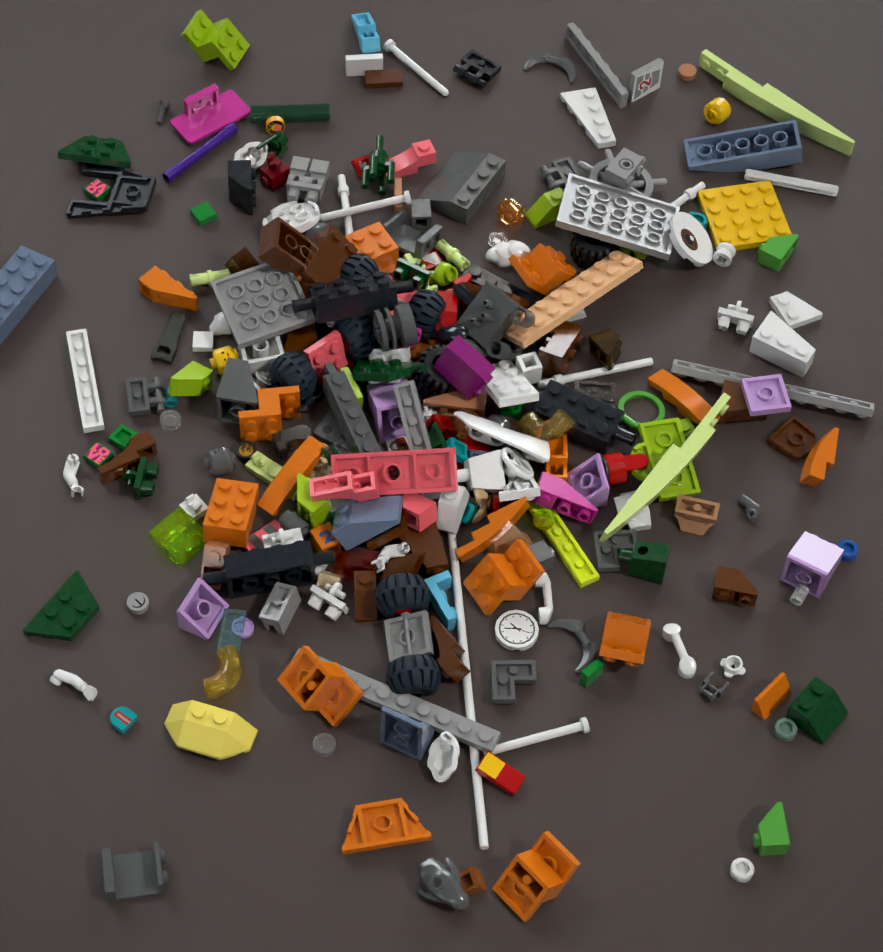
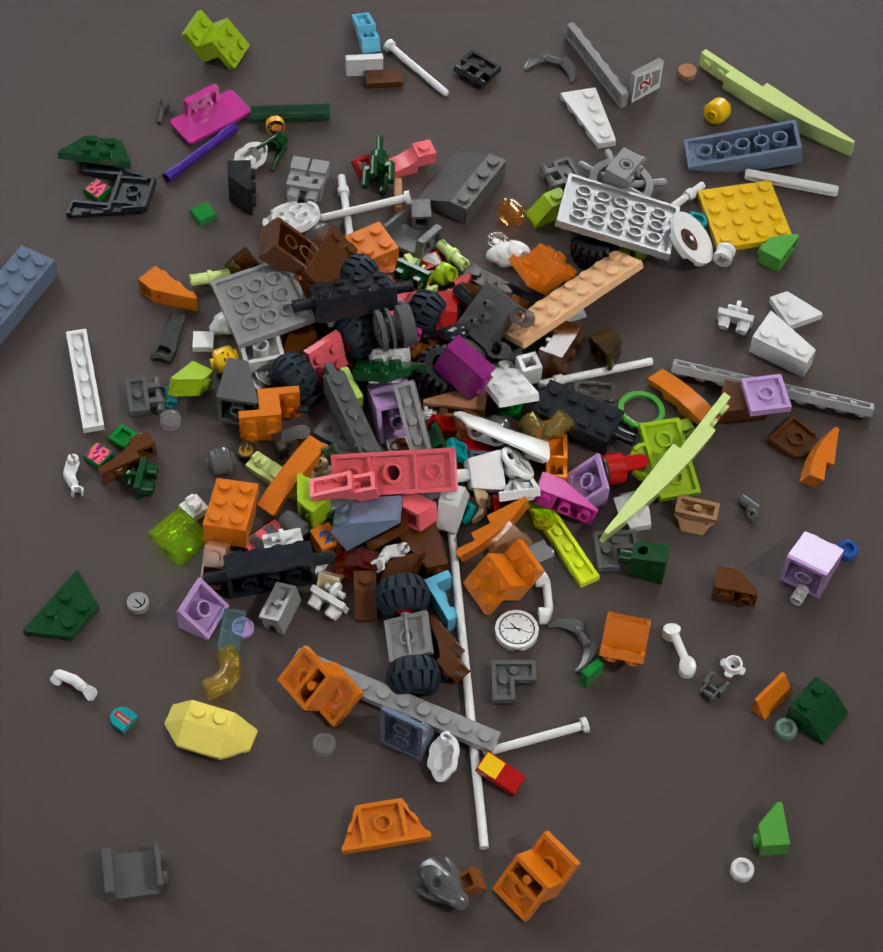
(274, 173): dark red brick -> none

